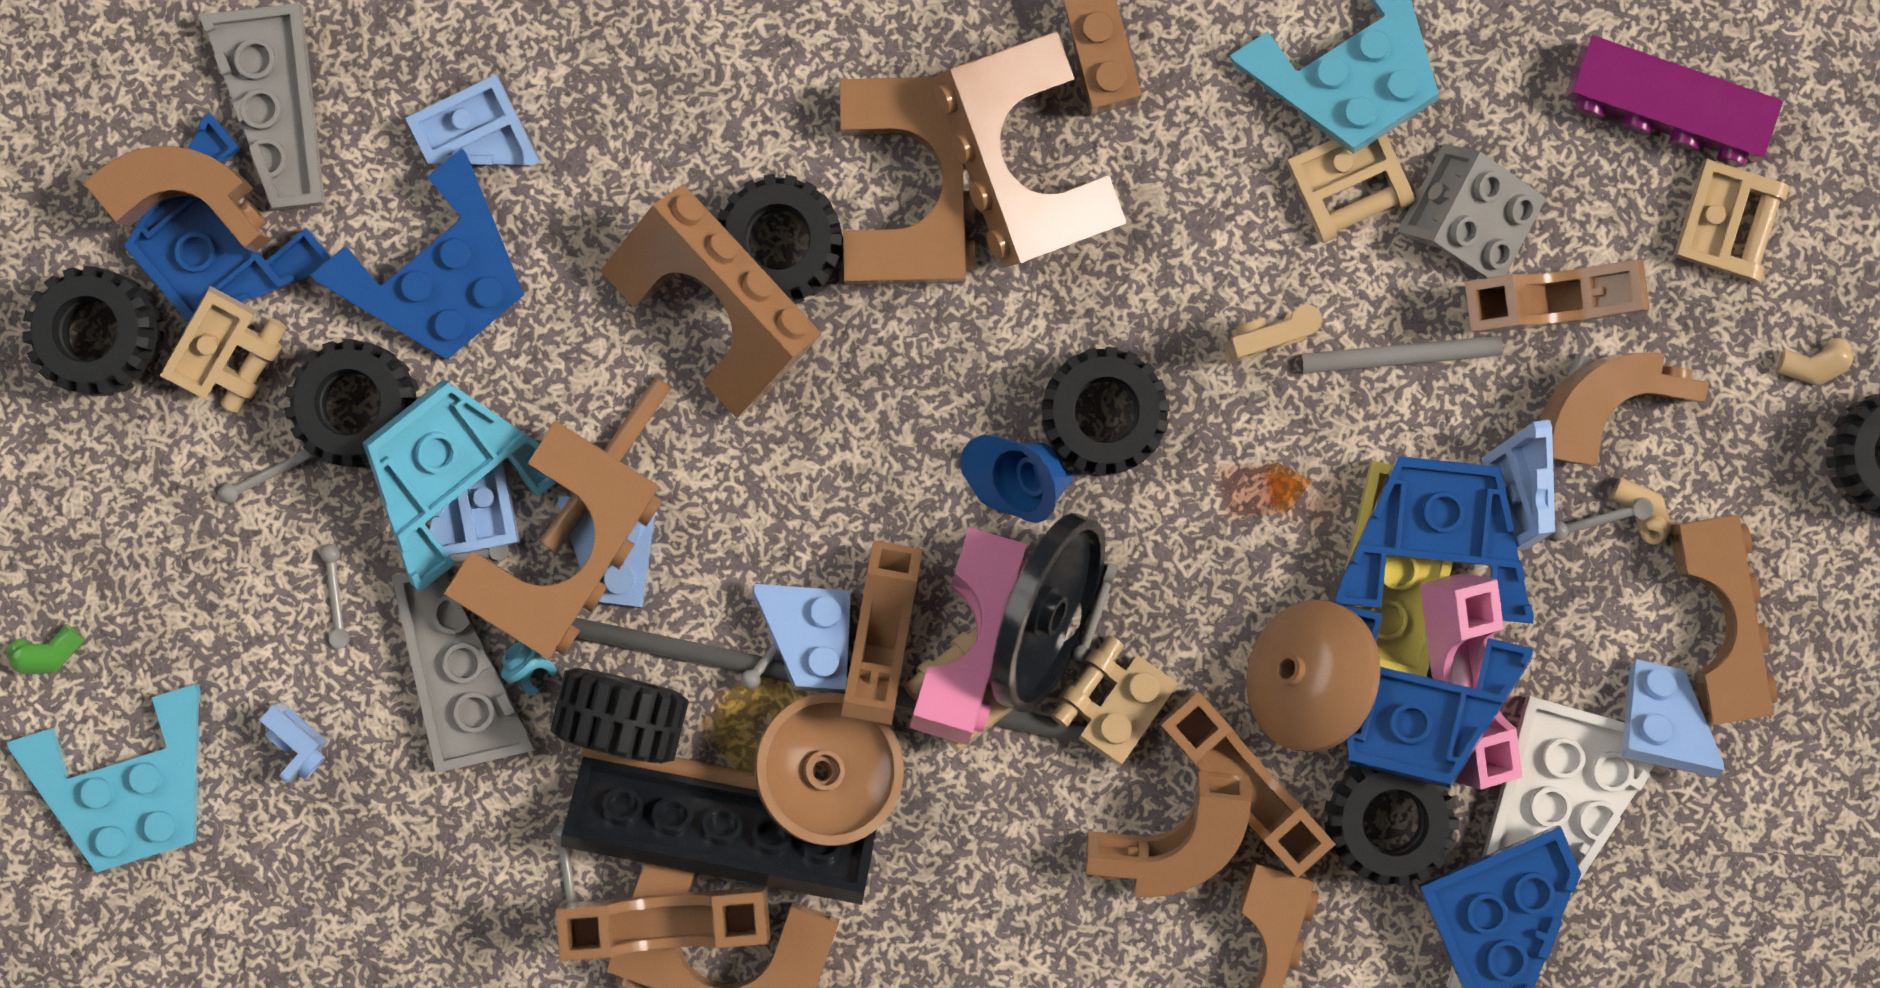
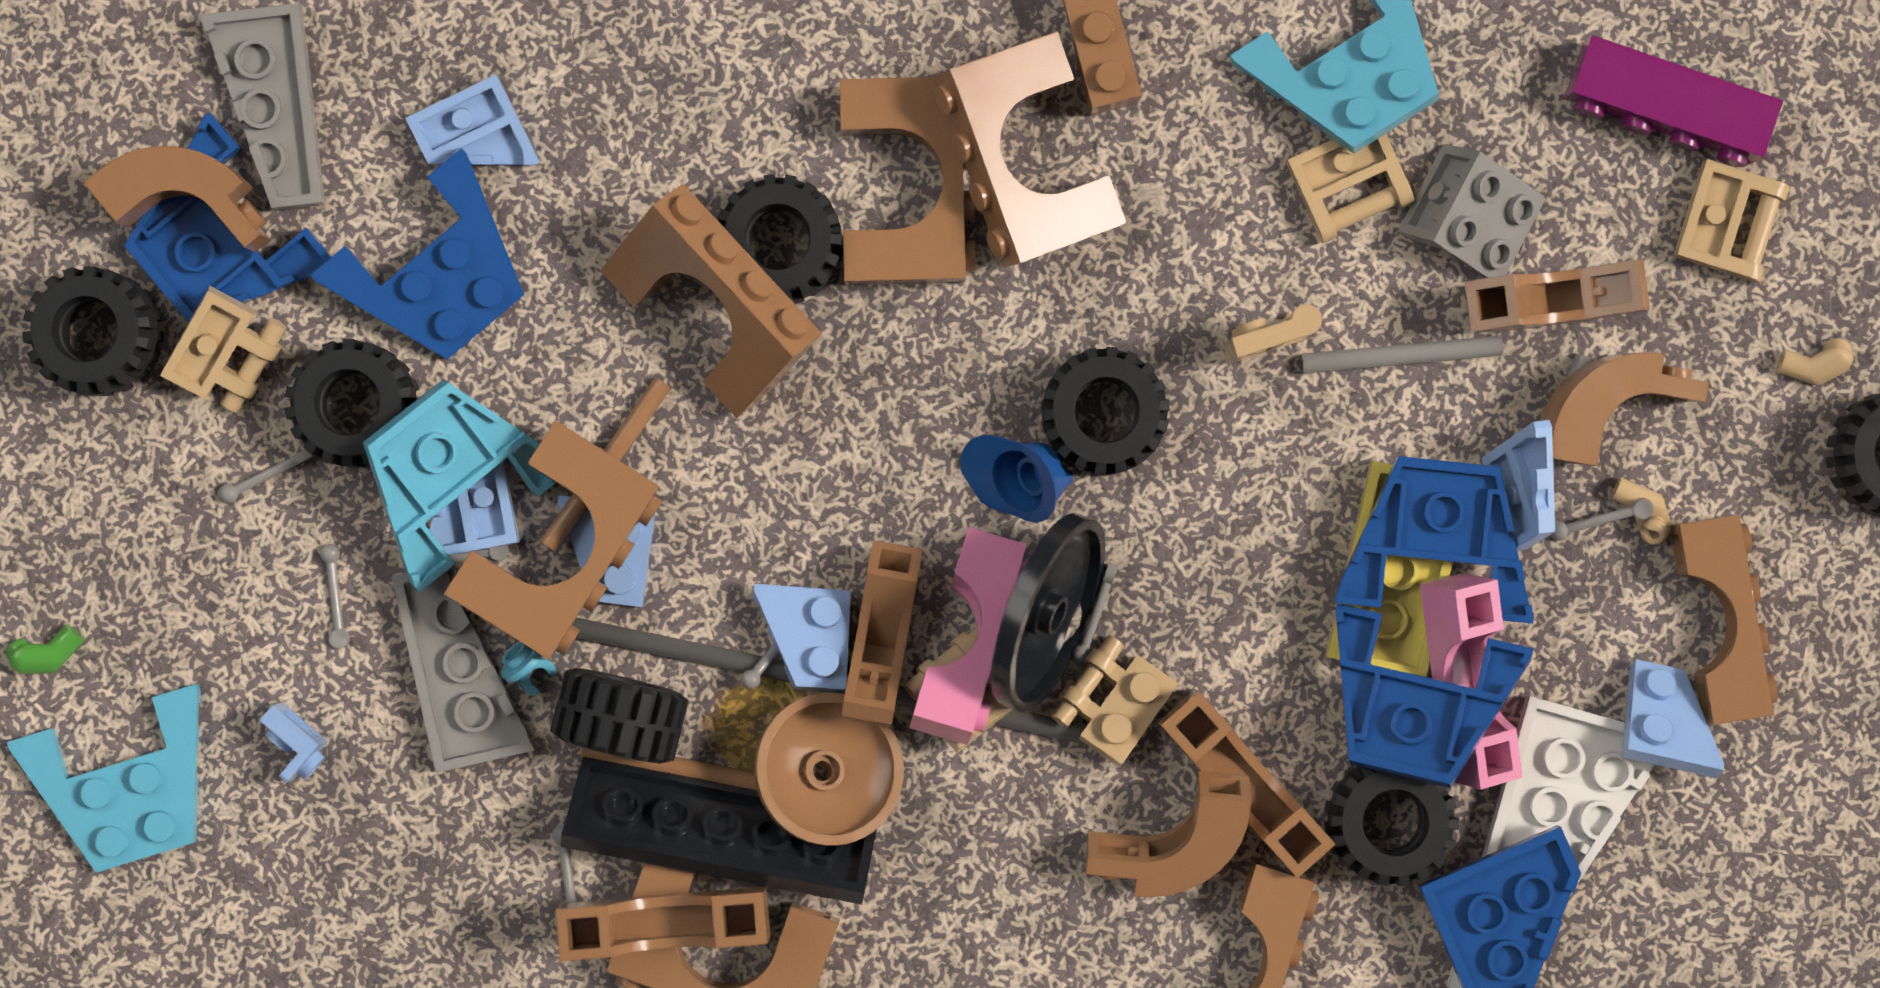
(1284, 486): clear orange slope -> none
(1332, 677): medium nougat dish -> none

